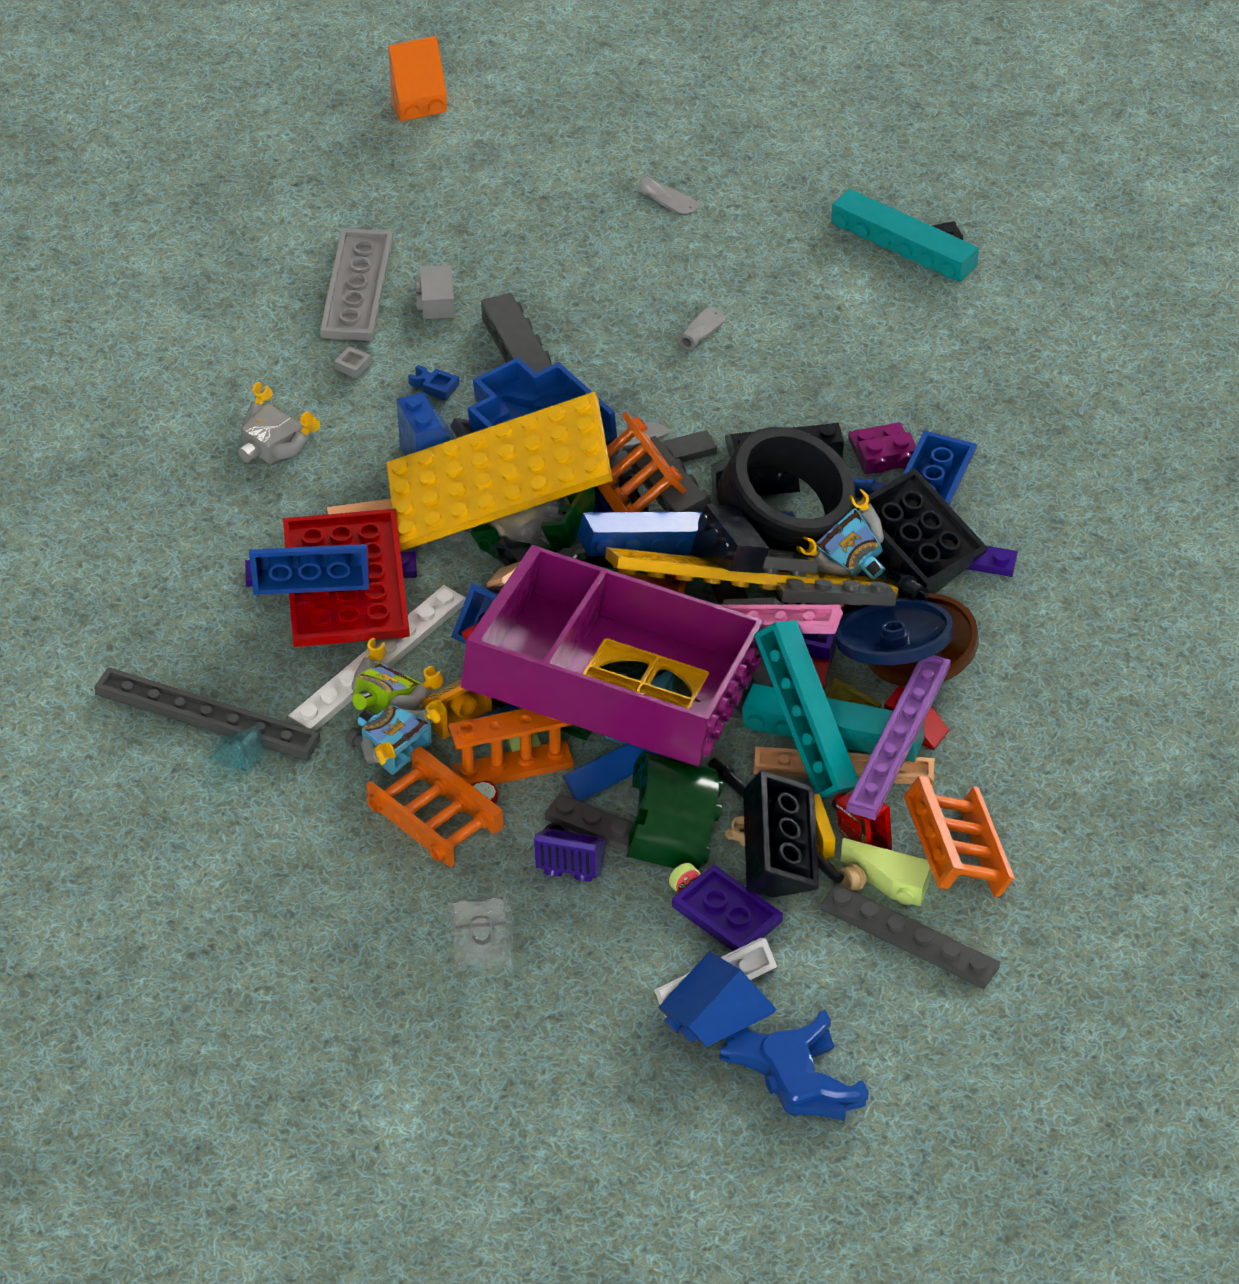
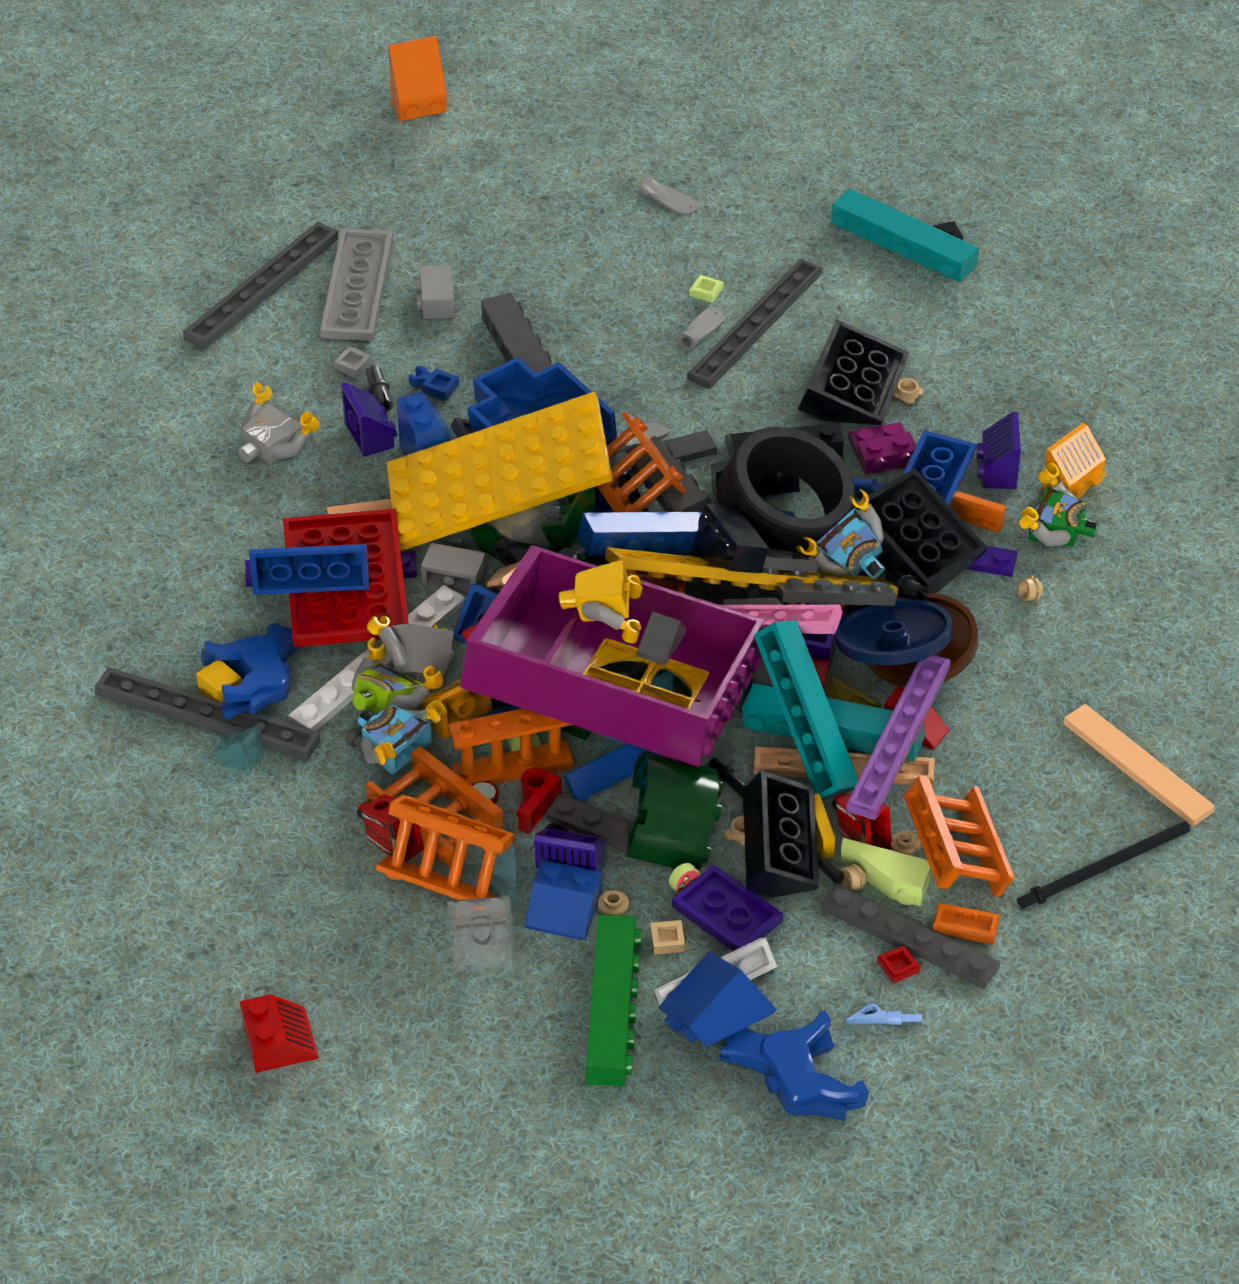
(213, 677): none -> yellow brick
(259, 665): none -> blue animal
(260, 285): none -> dark grey plate
(276, 1032): none -> red slope
(366, 421): none -> dark purple slope
(379, 387): none -> dark grey axle
(383, 828): none -> red torso
(415, 646): none -> light grey torso
(437, 822): none -> orange fence
(453, 567): none -> light grey brick
(504, 875): none -> clear light blue slope
(538, 793): none -> red plate
(563, 899): none -> blue slope
(604, 597): none -> yellow torso
(611, 1001): none -> green brick
(618, 908): none -> tan plate
(661, 638): none -> dark grey slope
(667, 937): none -> tan plate
(706, 288): none -> yellowish green tile
(754, 324): none -> dark grey tile
(853, 377): none -> black slope
(881, 1017): none -> light blue hand
(898, 964): none -> red tile
(908, 390): none -> tan plate
(909, 848): none -> tan plate
(966, 923): none -> orange plate
(979, 511): none -> orange plate
(1000, 454): none -> dark purple slope
(1030, 589): none -> tan plate
(1039, 894): none -> black bar
(1058, 514): none -> torso
(1078, 460): none -> light orange slope
(1139, 765): none -> light nougat tile

